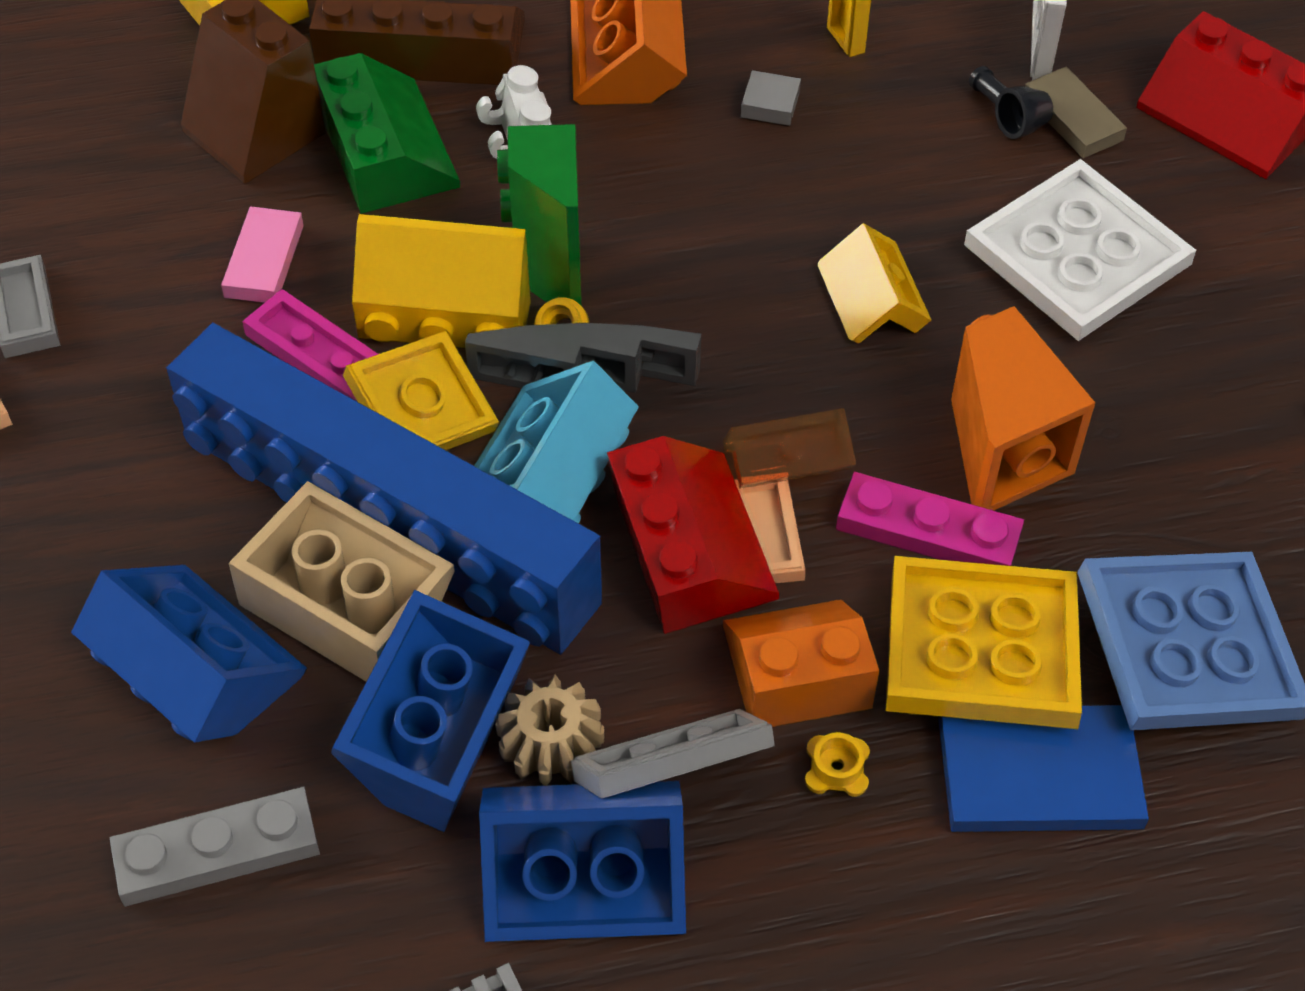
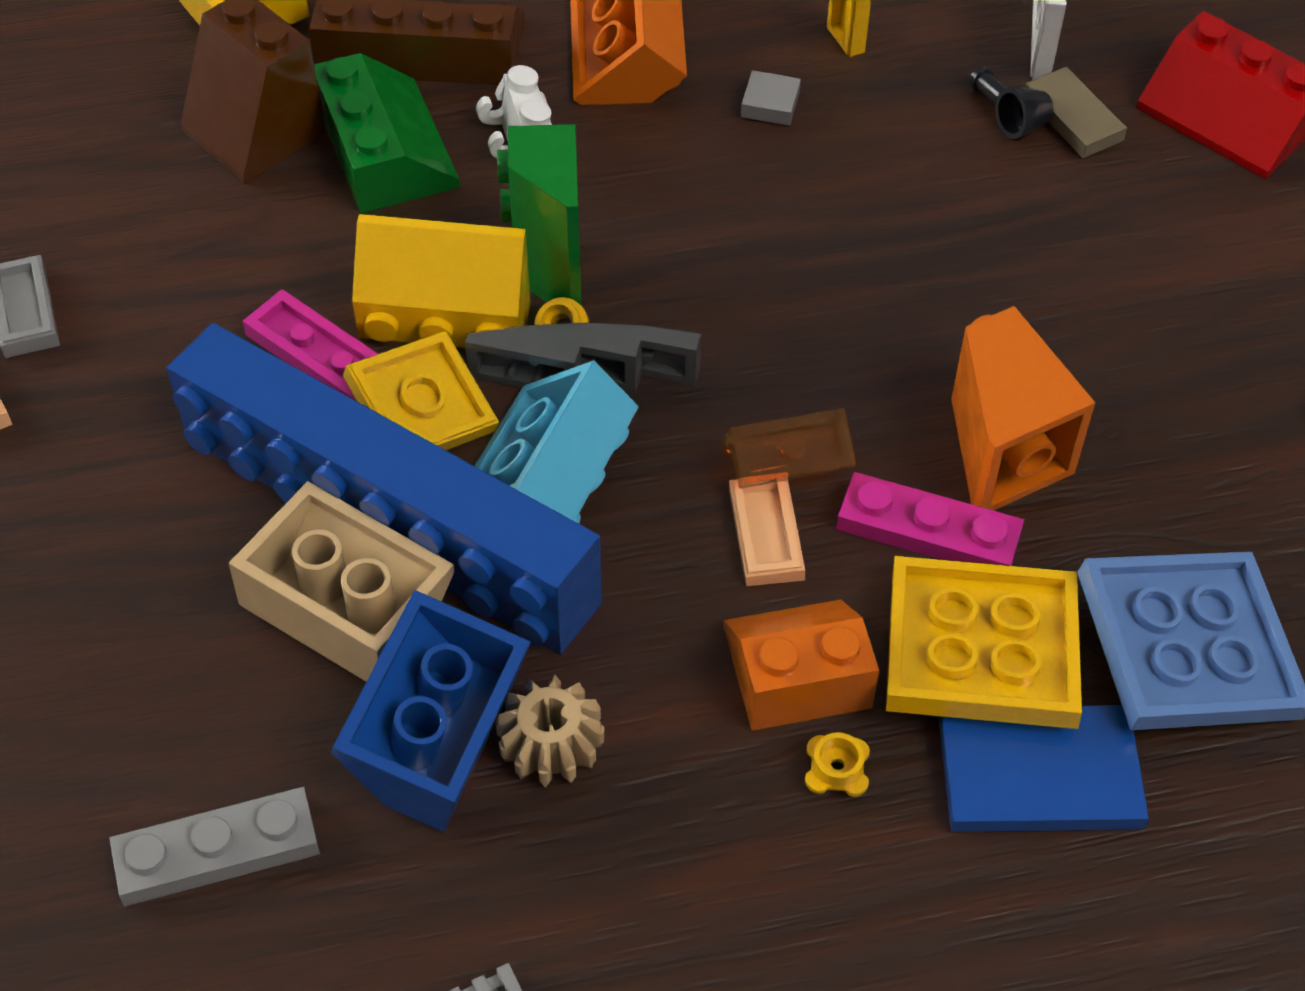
(184, 649): blue slope -> none
(262, 254): bright pink tile -> none
(582, 864): blue slope -> none
(671, 753): light grey tile -> none
(689, 531): red slope -> none
(871, 284): yellow panel -> none
(1079, 248): white plate -> none

